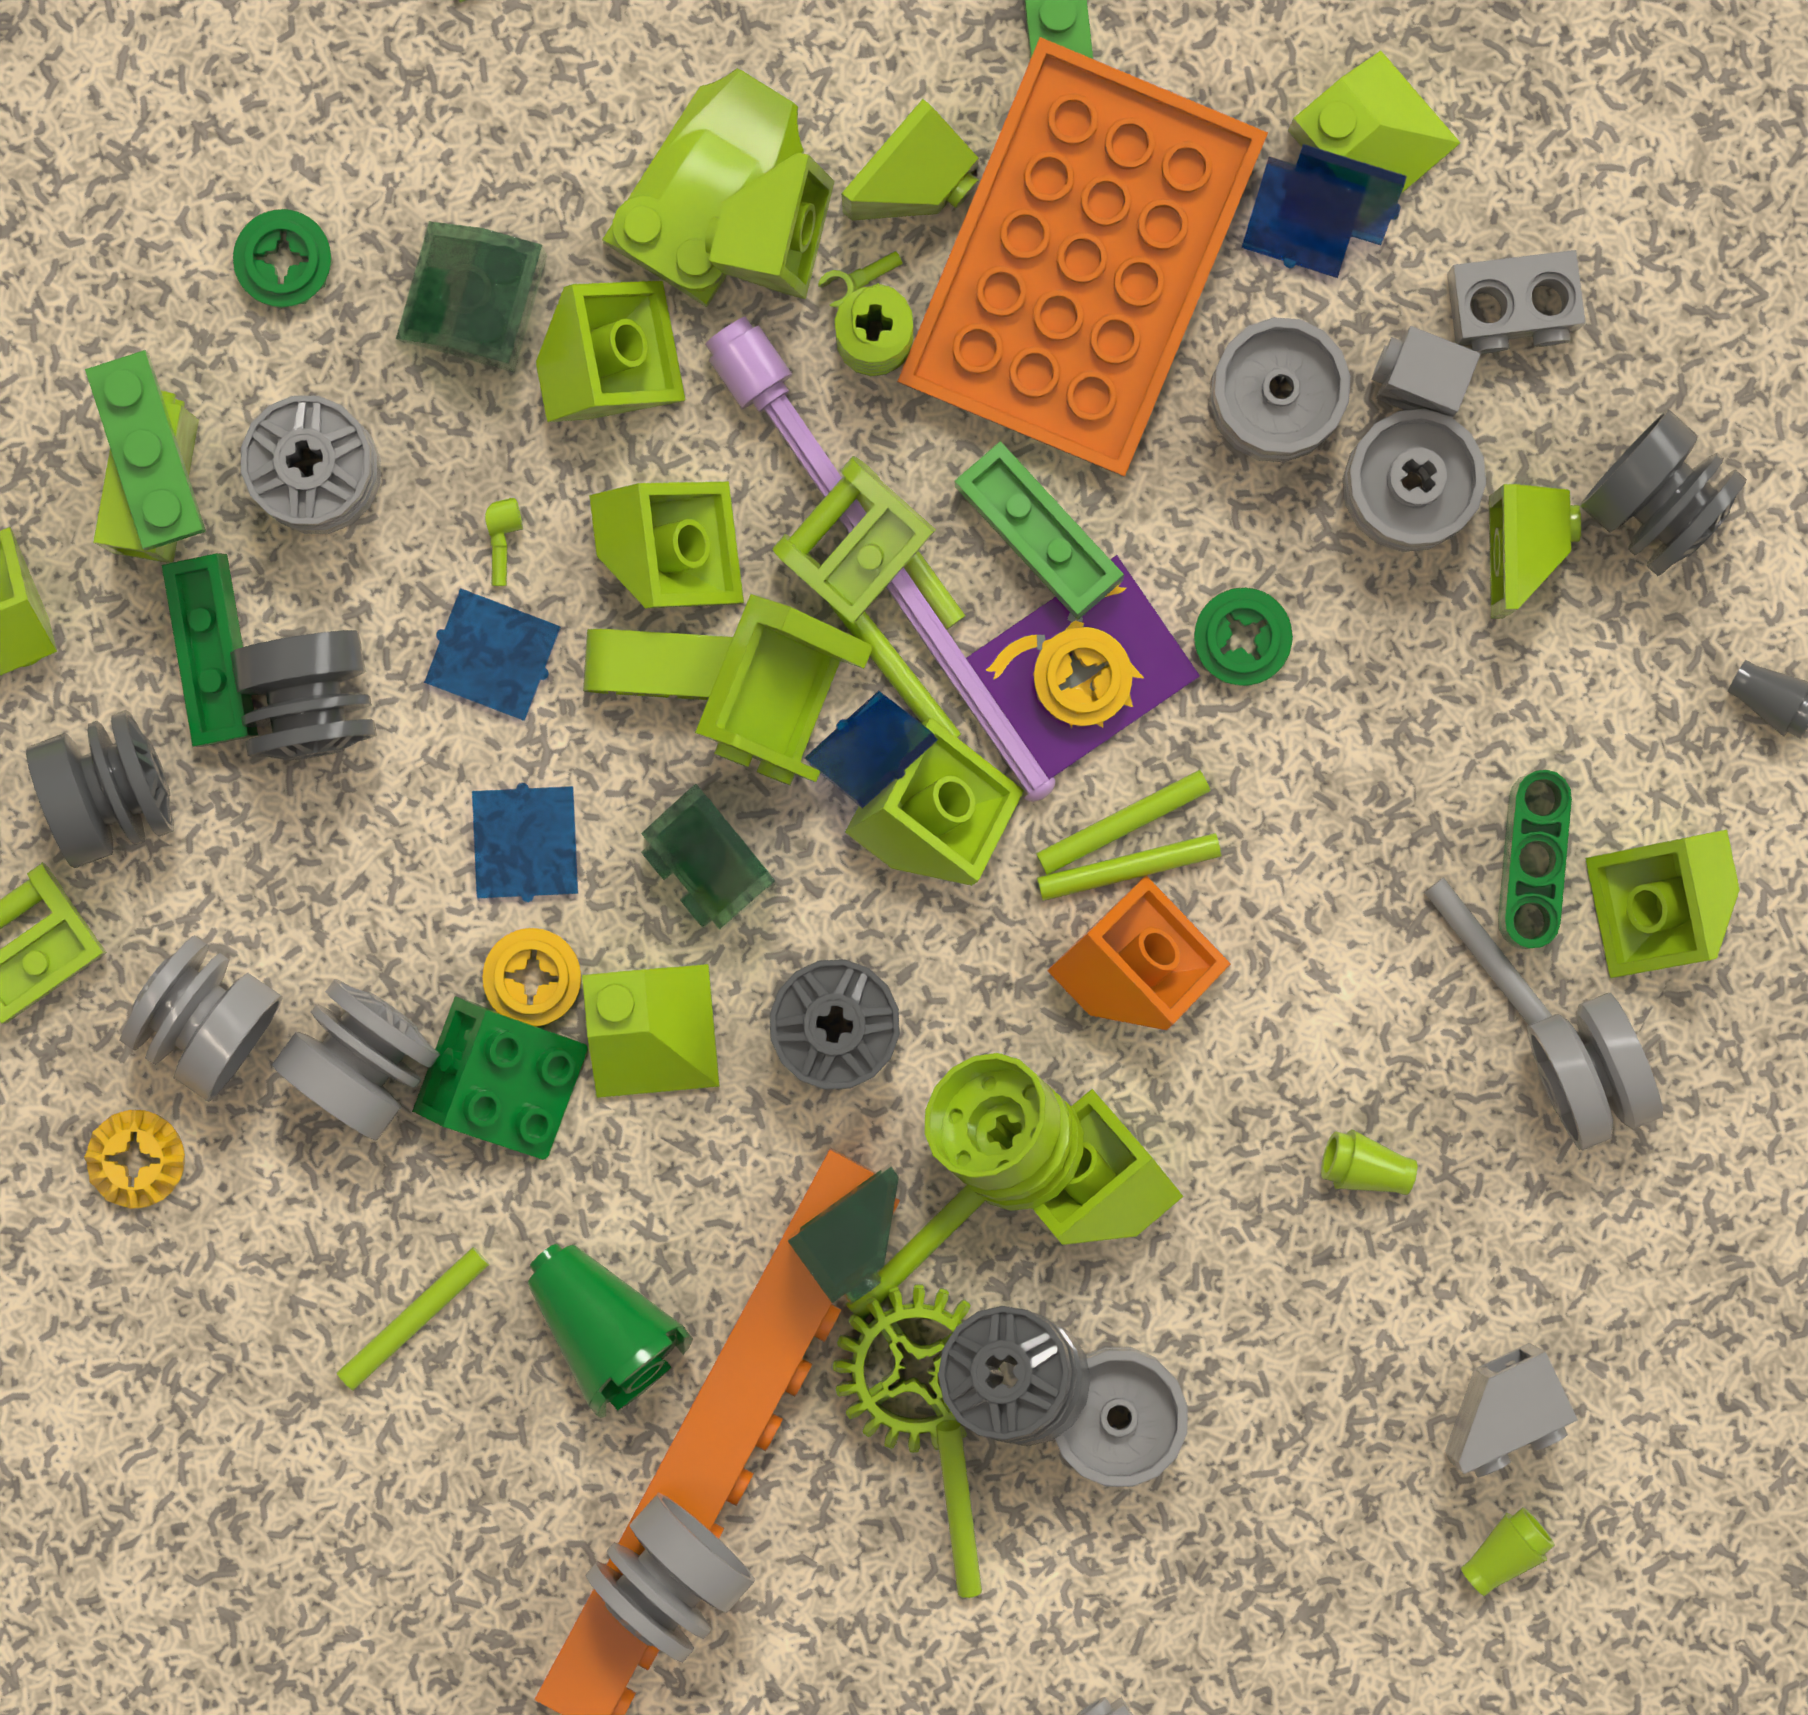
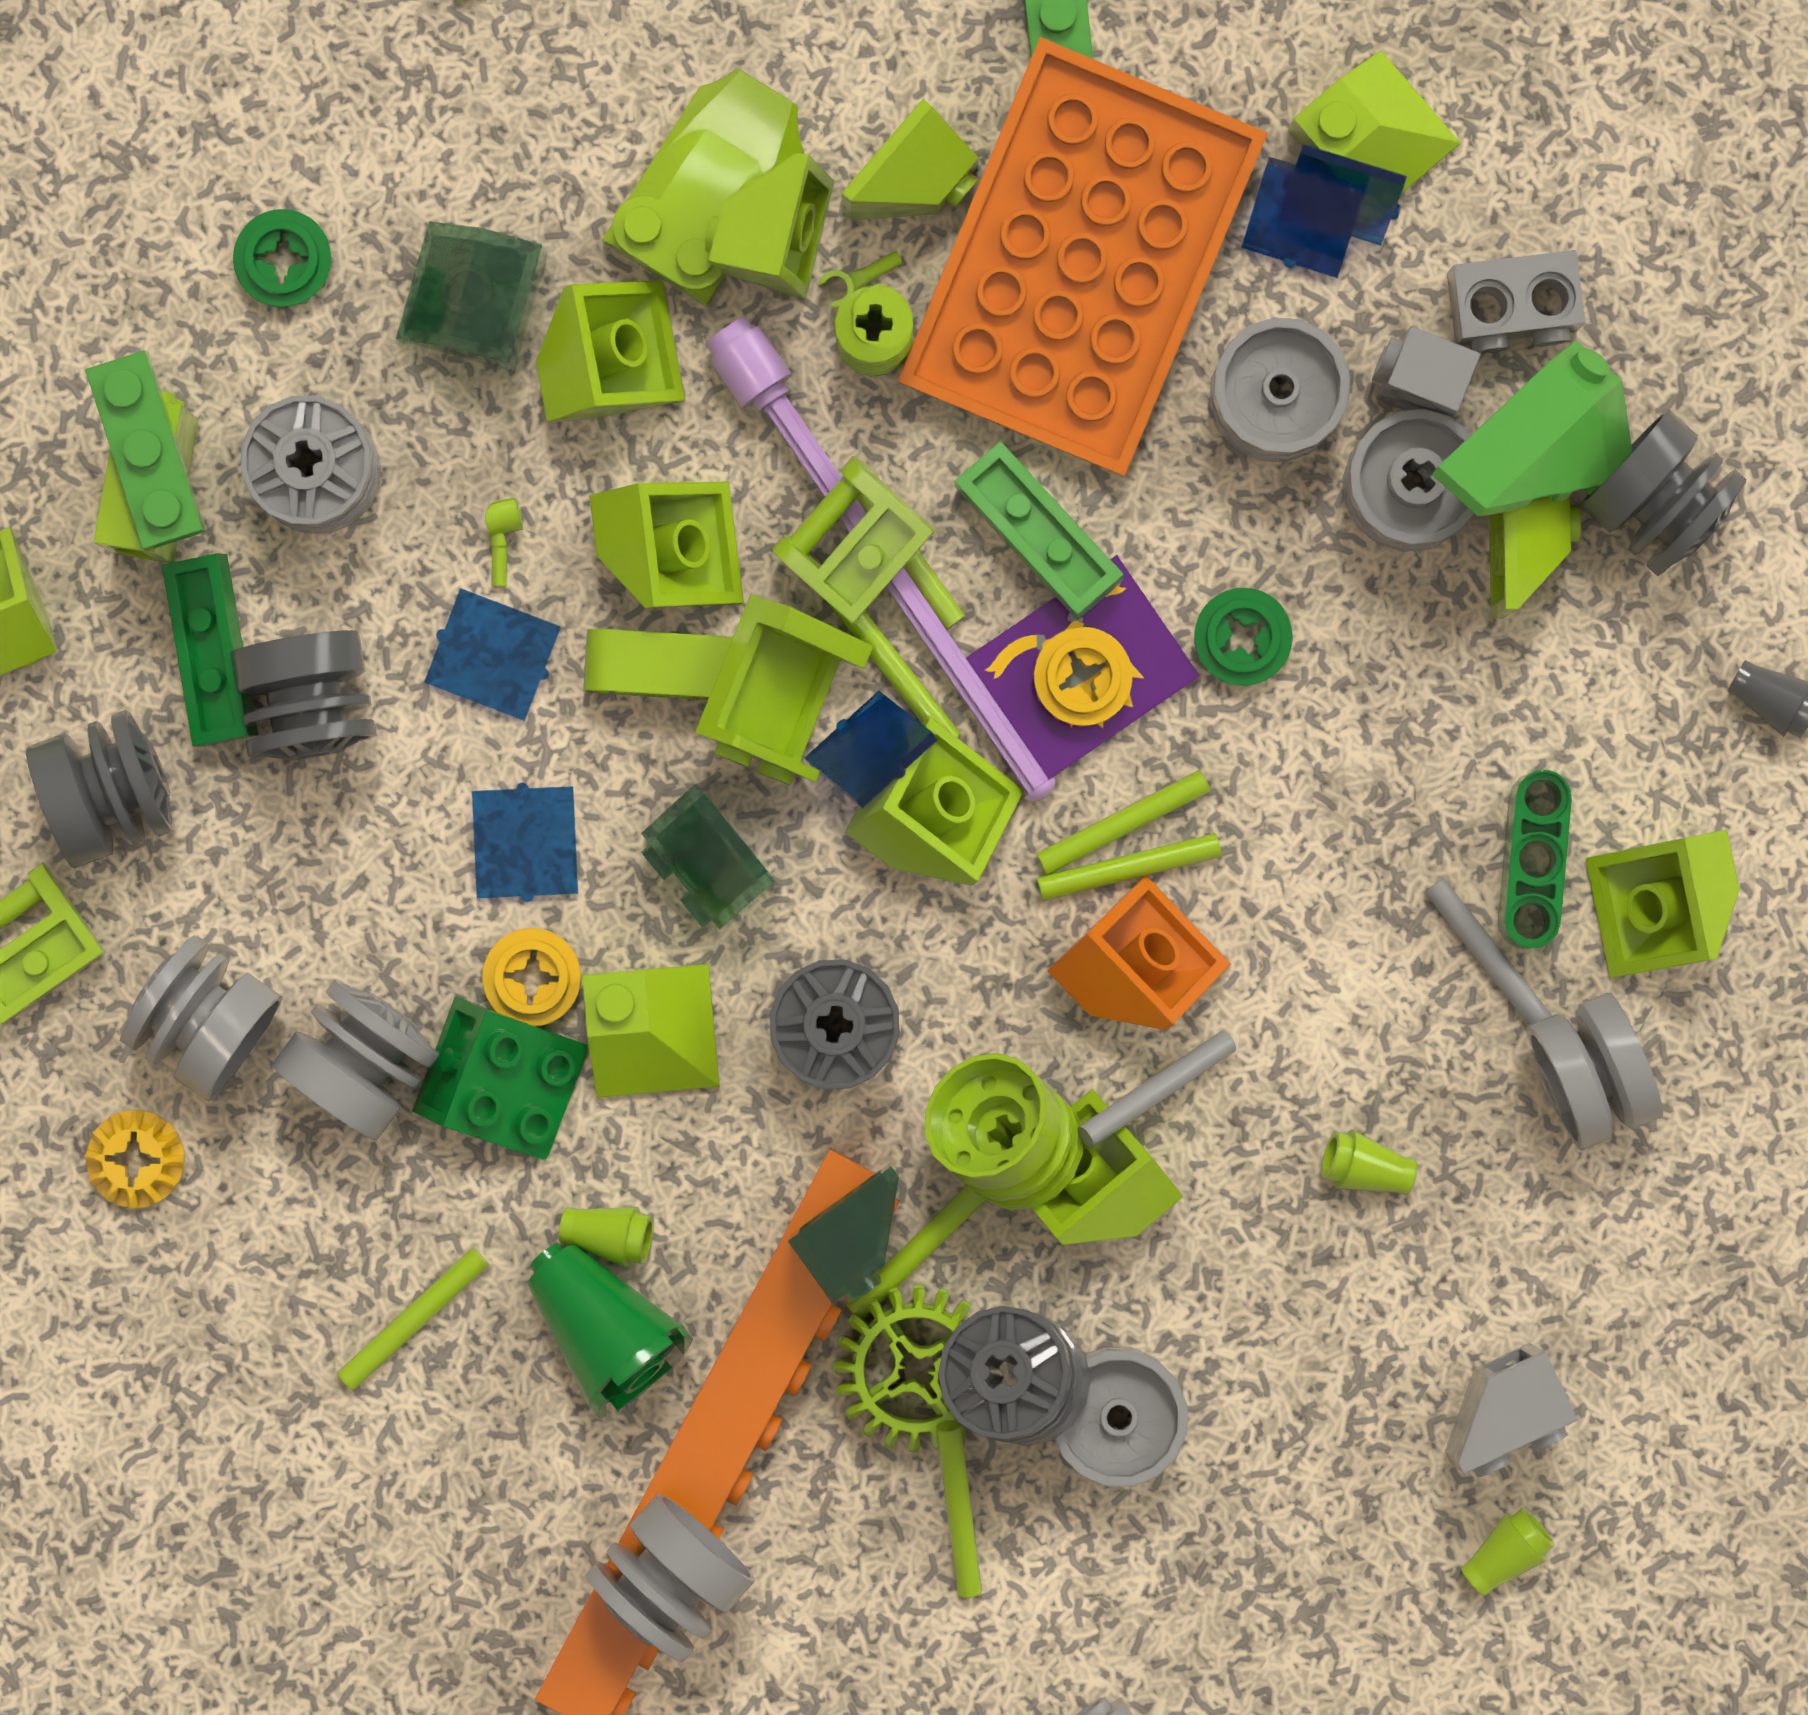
(610, 1233): none -> lime cone
(1156, 1089): none -> light grey bar
(1547, 440): none -> bright green wedge

